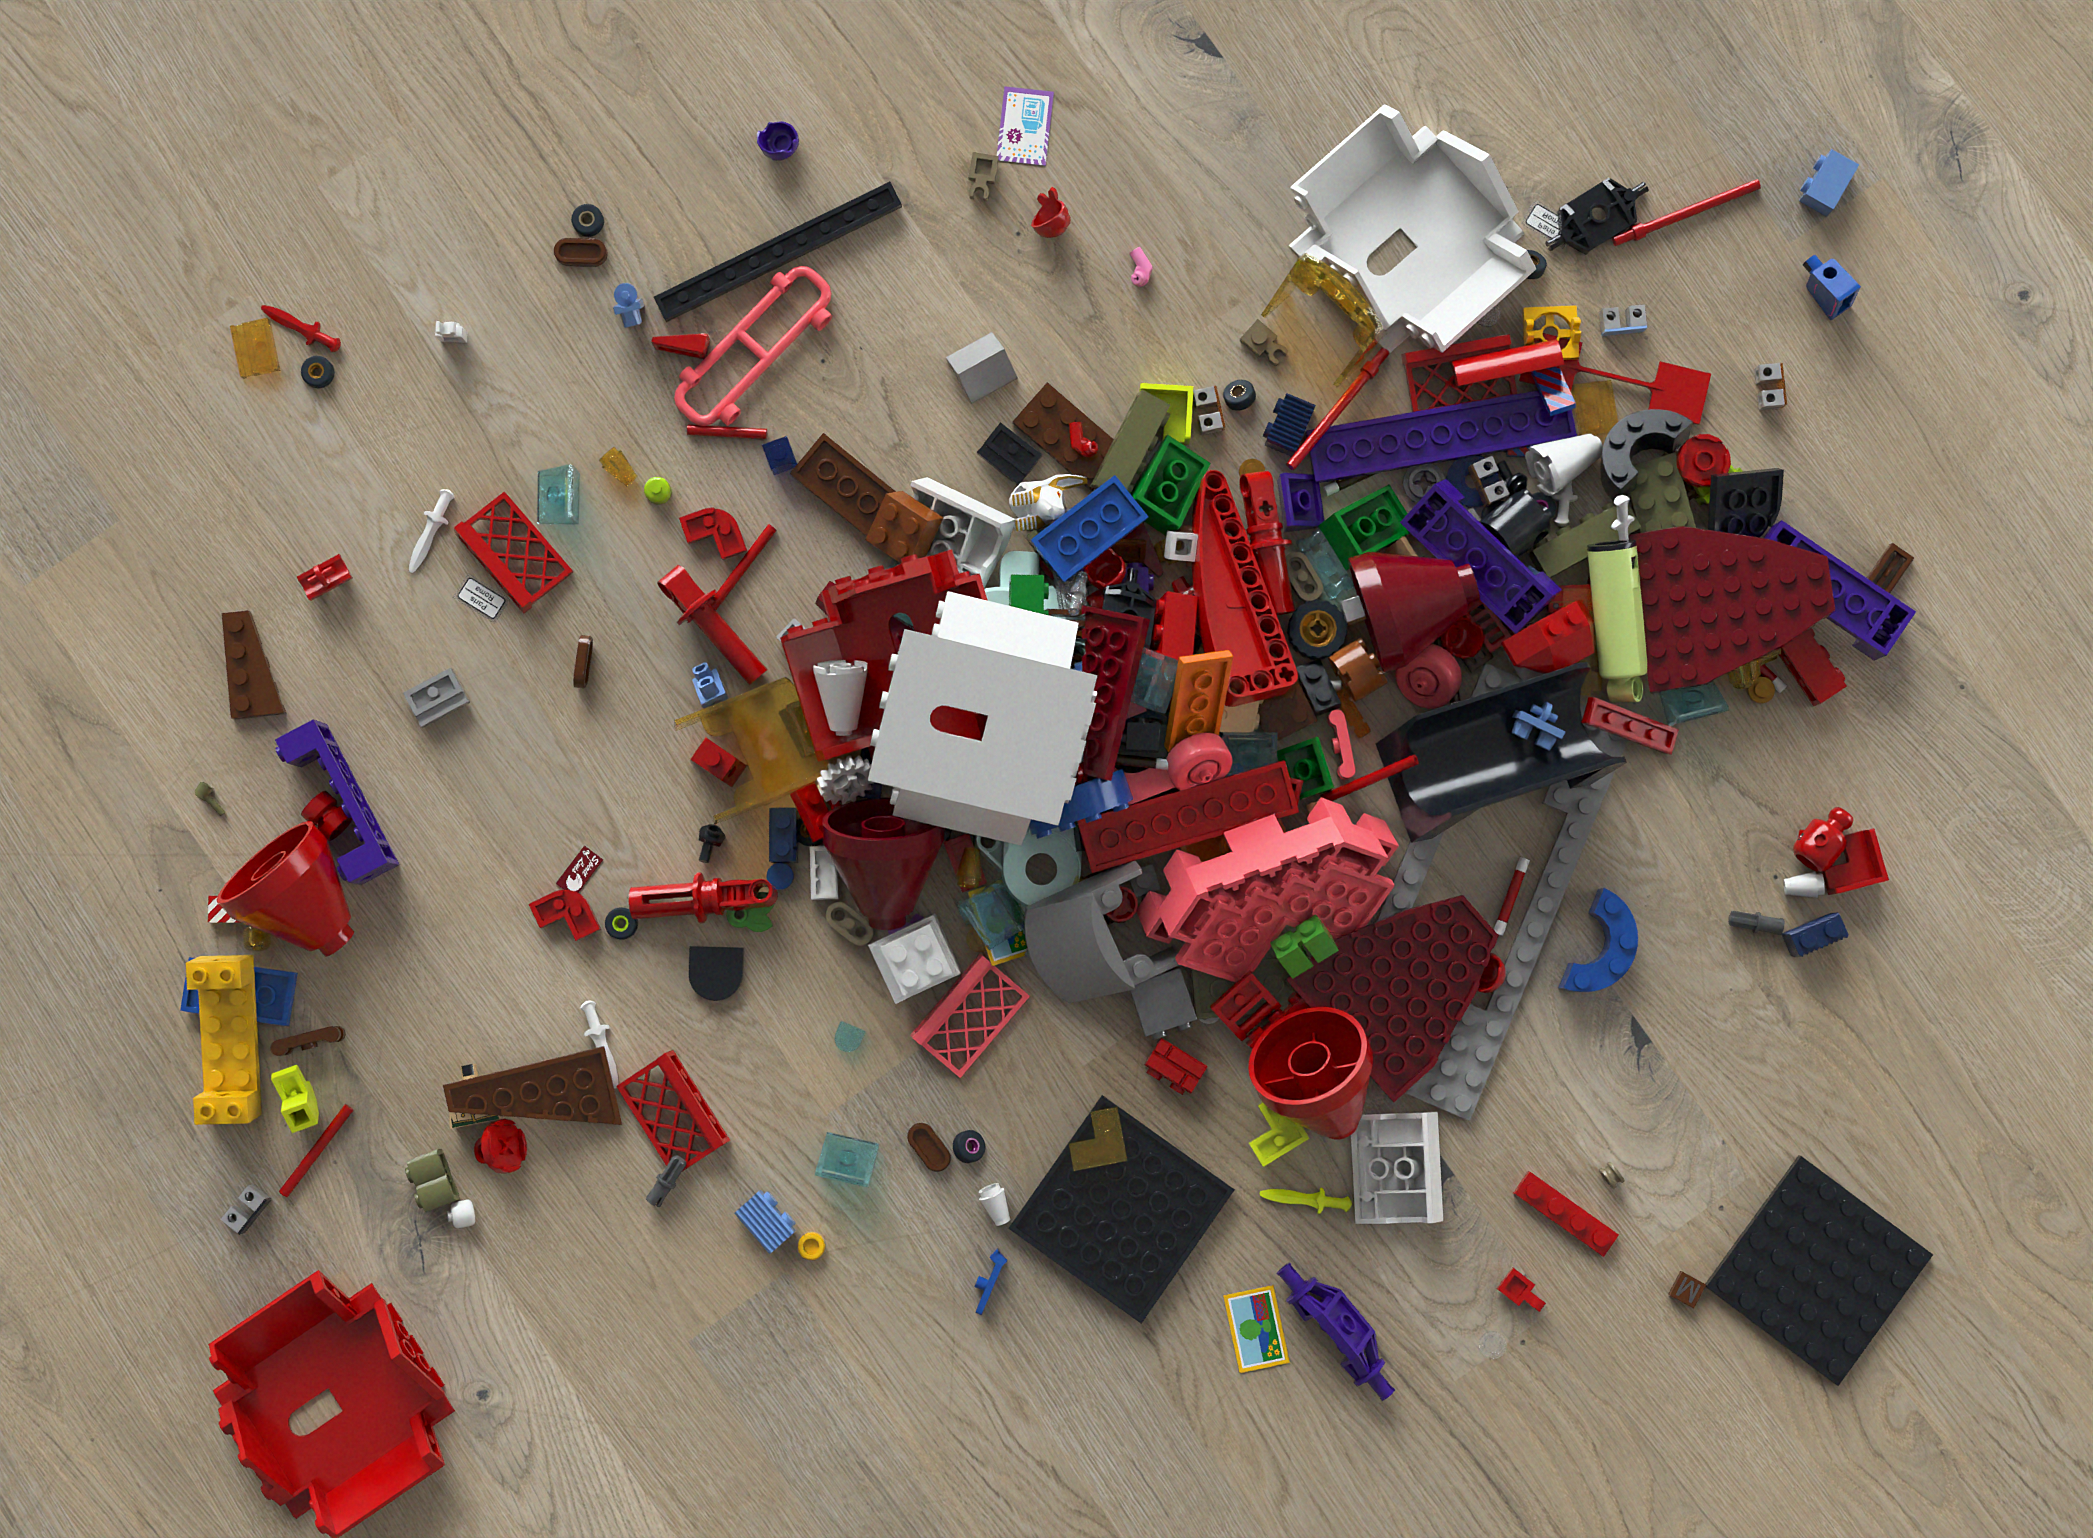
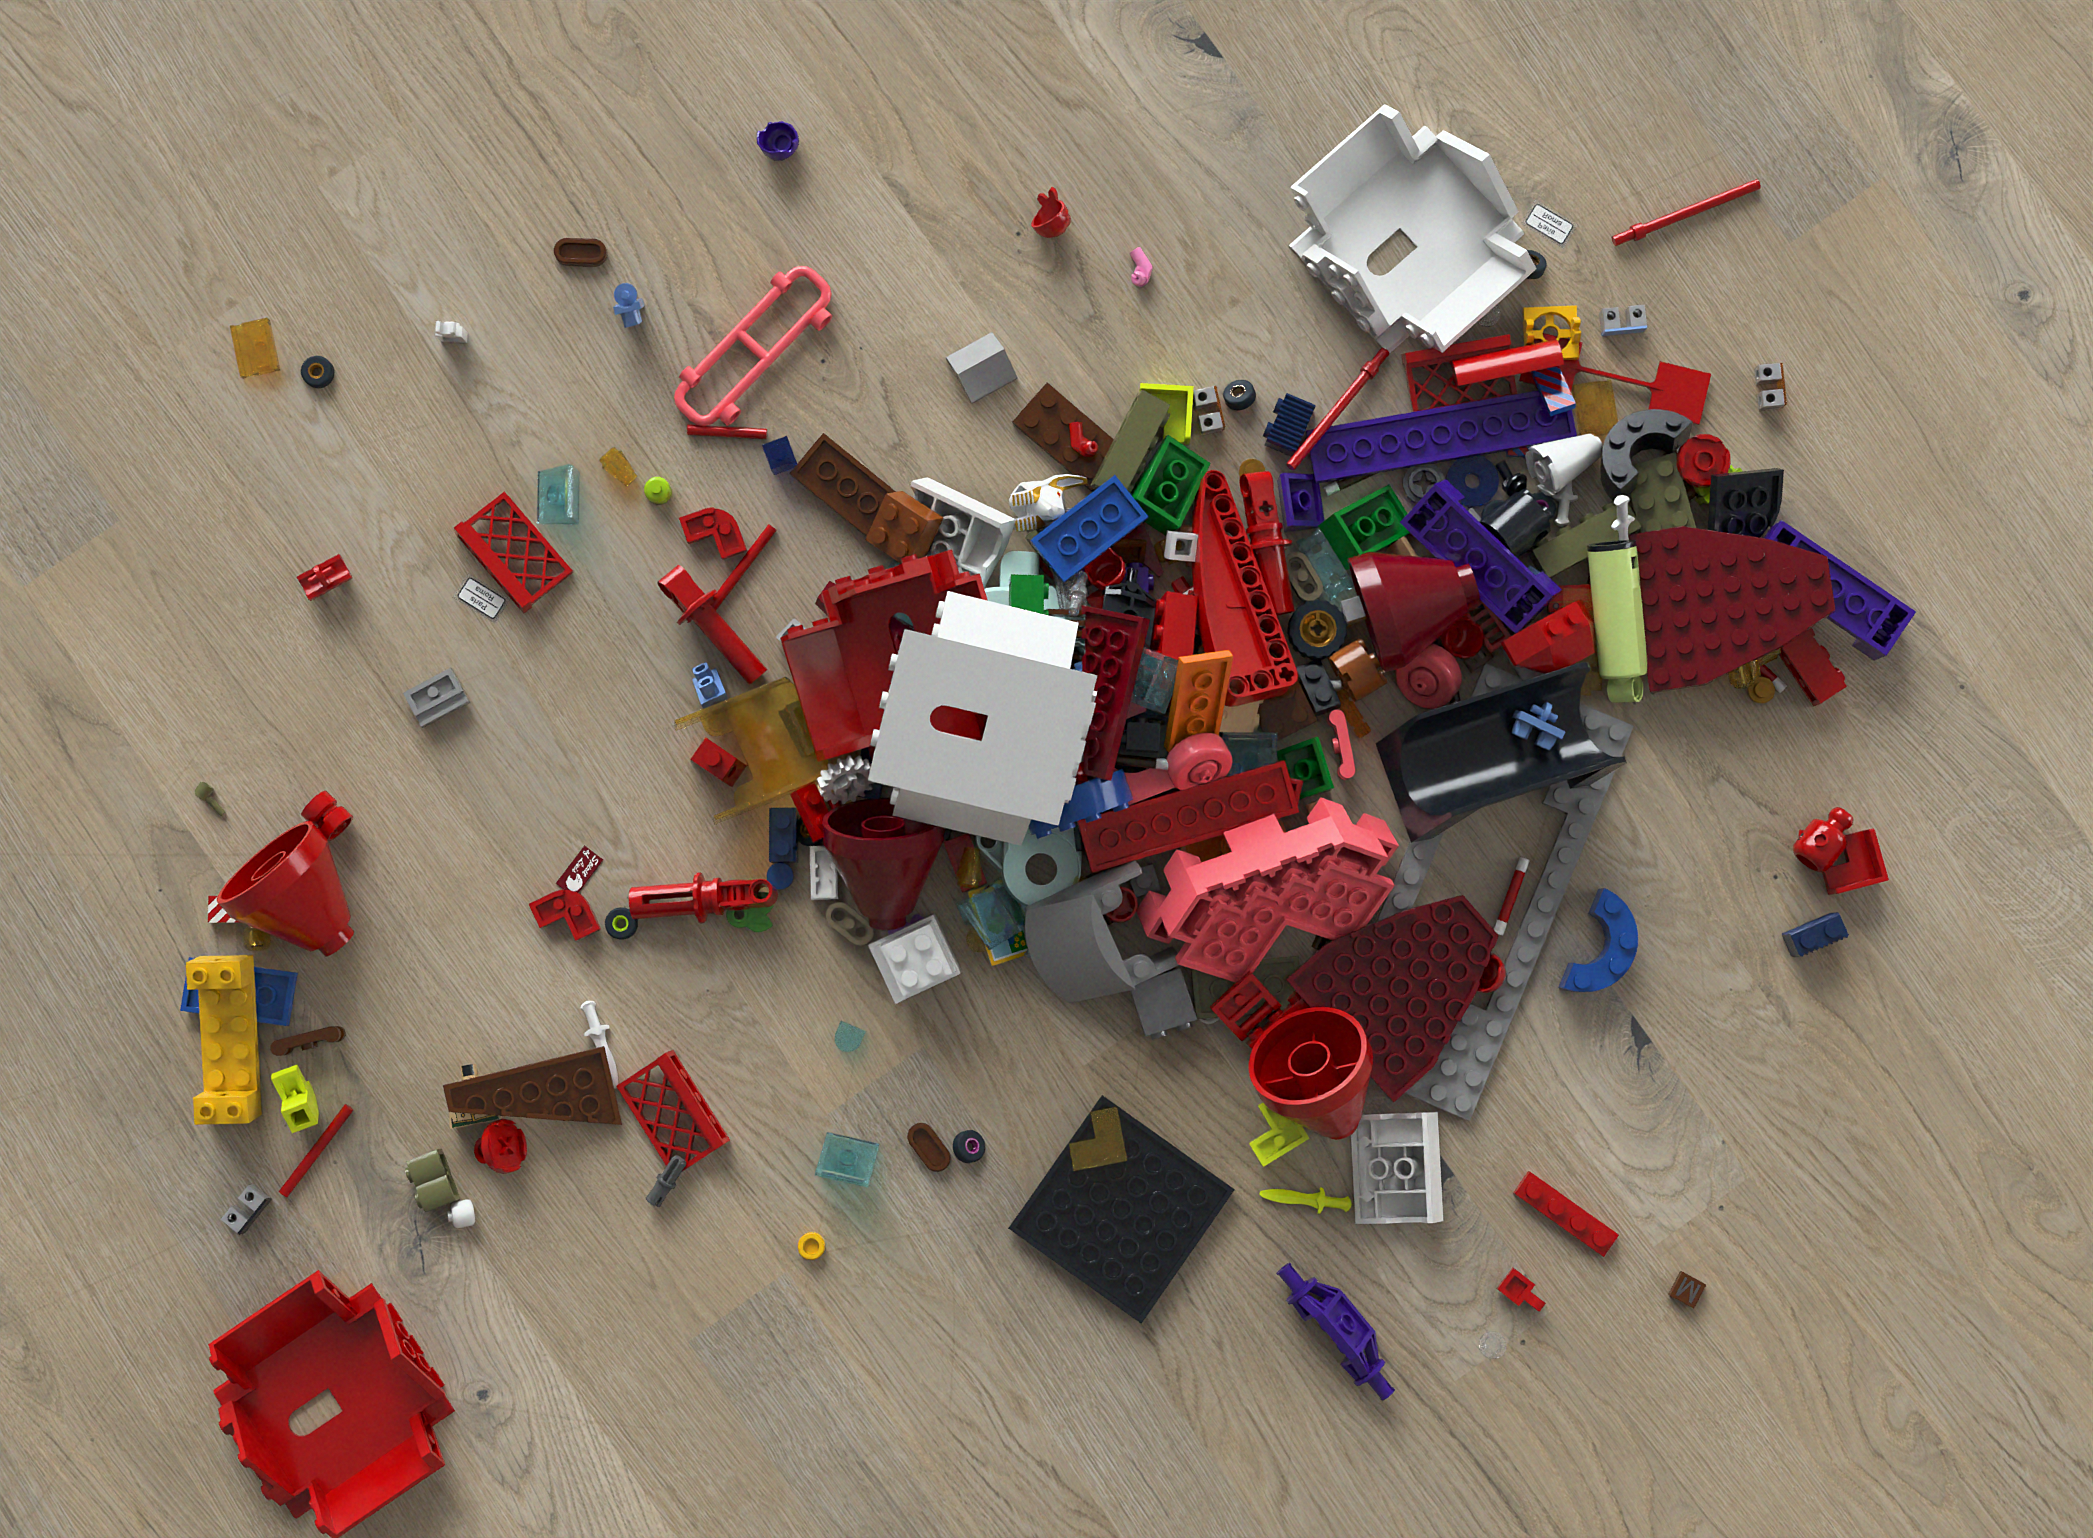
(248, 670): reddish brown wing -> none
(310, 332): red sword -> none
(316, 742): dark purple plate -> none
(434, 521): white sword -> none
(583, 661): reddish brown tile -> none
(594, 227): black wheel -> none
(688, 345): red slope -> none
(711, 836): black plate -> none
(715, 971): black tile -> none
(766, 1221): medium blue brick -> none
(778, 251): black plate -> none
(841, 692): white cone -> none
(952, 999): coral fence -> none
(982, 171): dark tan plate -> none
(987, 1285): blue piece -> none
(995, 1203): white cone -> none
(1009, 454): black plate -> none
(1025, 125): sticker -> none
(1175, 1066): red brick -> none
(1256, 1329): sticker -> none
(1260, 340): dark tan plate -> none
(1313, 274): clear yellow windscreen -> none
(1316, 939): bright green piece -> none
(1371, 778): red piece -> none
(1478, 473): flat silver piece -> none
(1582, 230): black plate -> none
(1611, 1175): dark tan bush -> none
(1630, 725): red tile -> none
(1692, 704): clear light blue slope -> none
(1756, 922): dark grey axle -> none
(1805, 885): white cone -> none
(1818, 1270): black plate -> none
(1828, 182): medium blue brick -> none
(1830, 286): blue torso -> none
(1899, 553): reddish brown tile -> none

